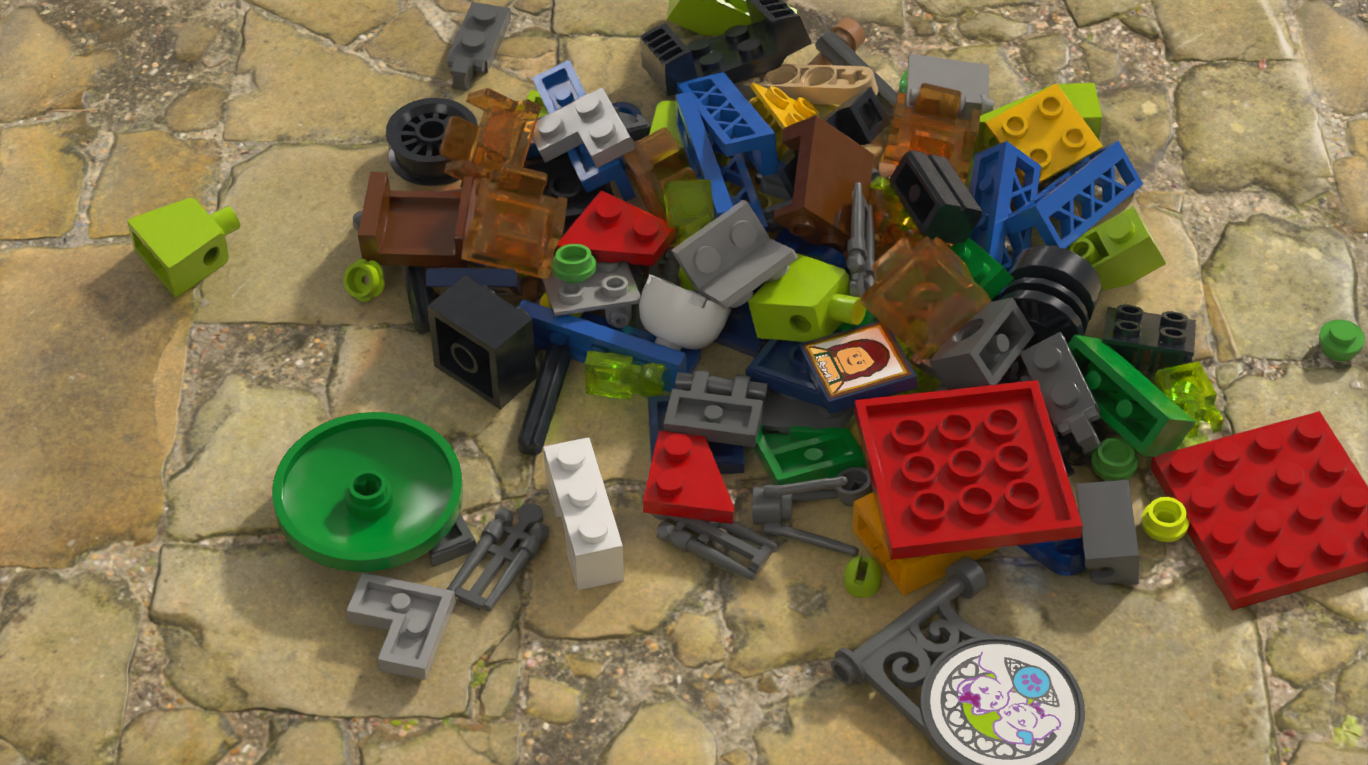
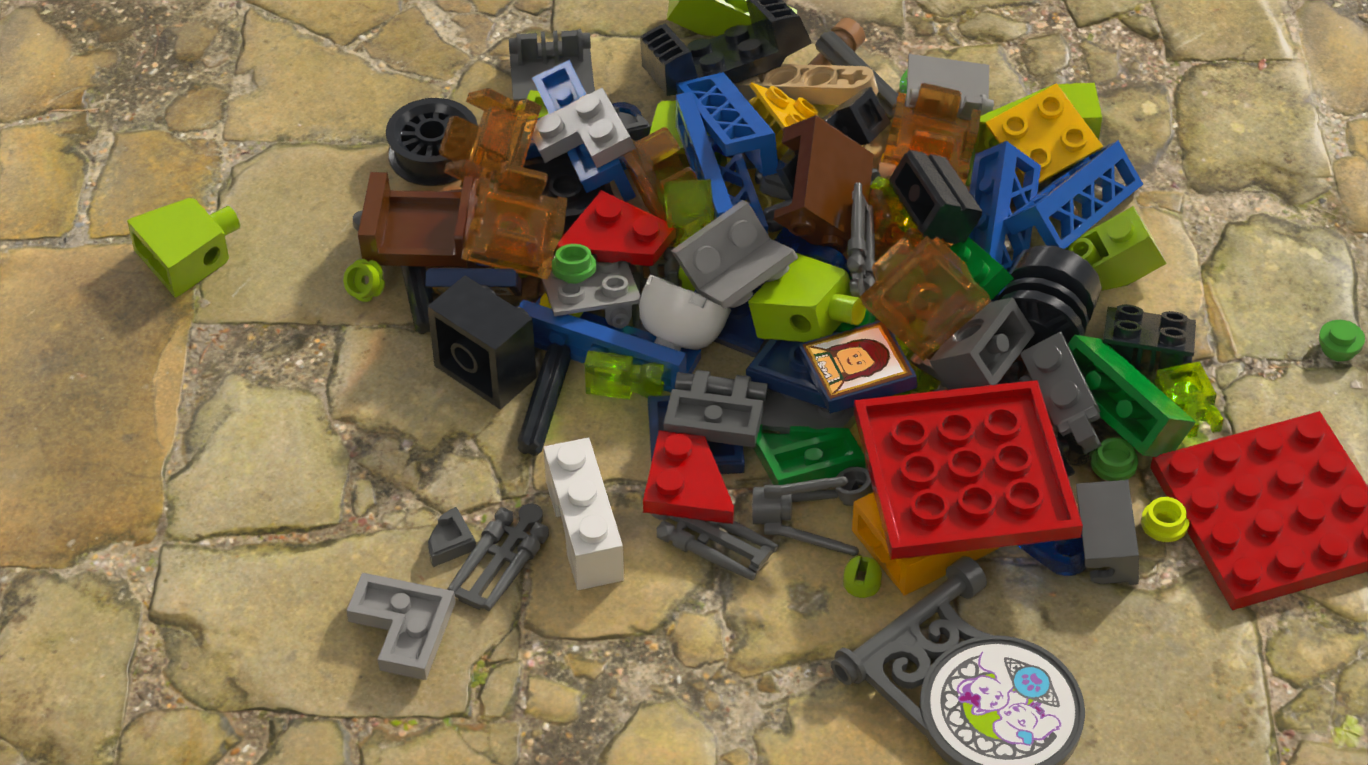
(367, 491): green dish -> none
(477, 42): dark grey hinge -> none
(533, 58): none -> dark grey hinge

